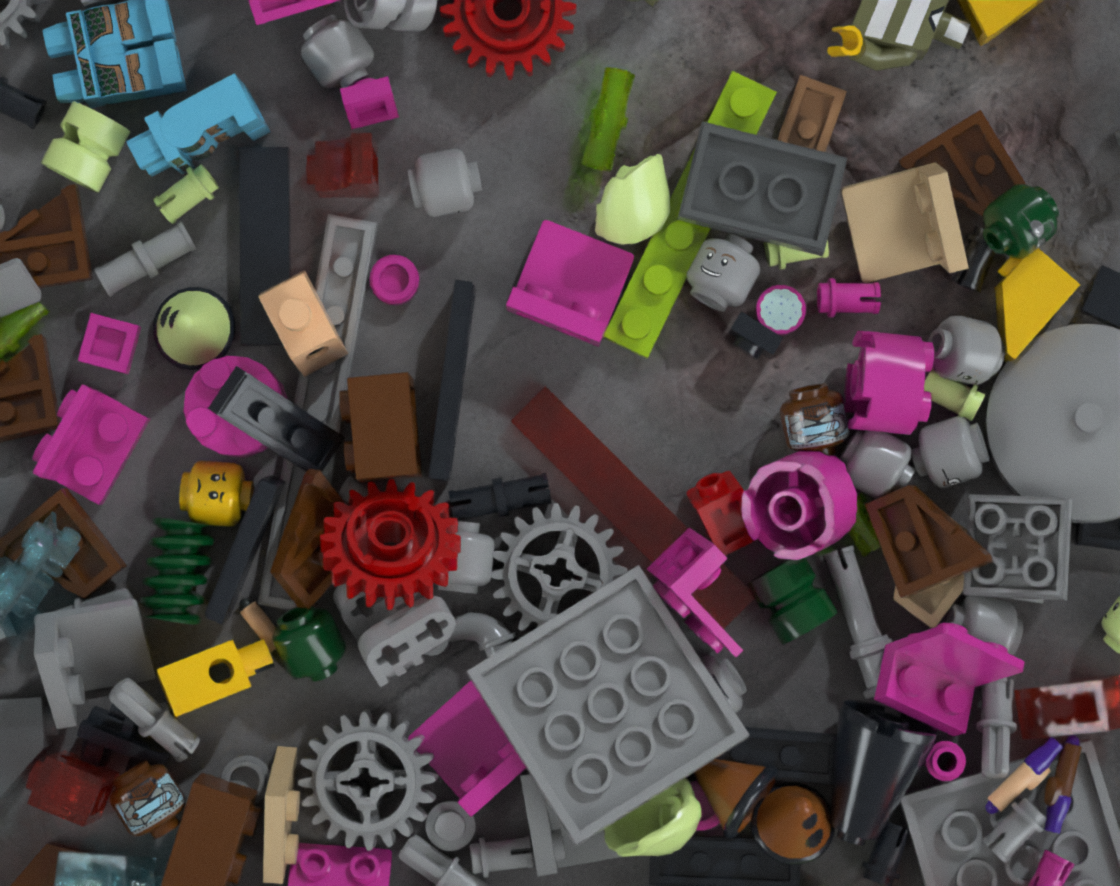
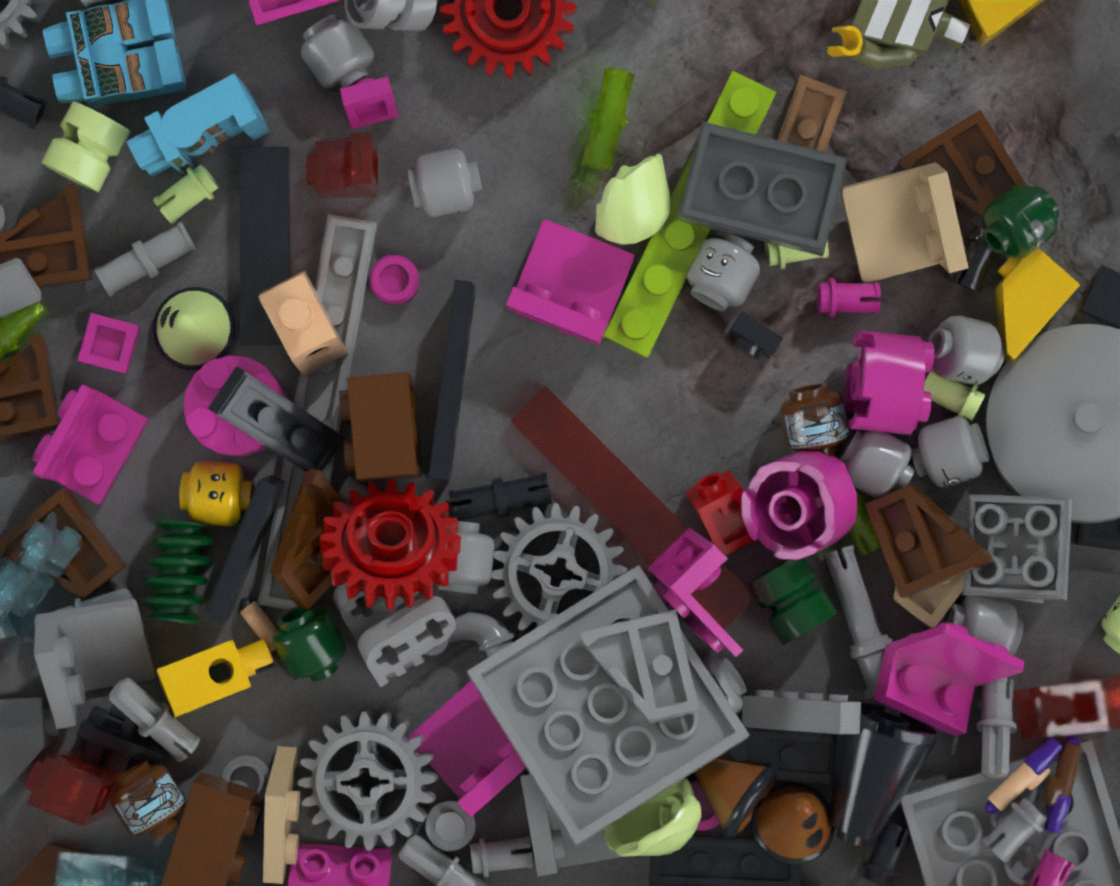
(647, 664): none -> light grey wing
(781, 309): light aqua tile -> none
(801, 714): none -> light grey piece
(954, 766): dark pink pin -> none

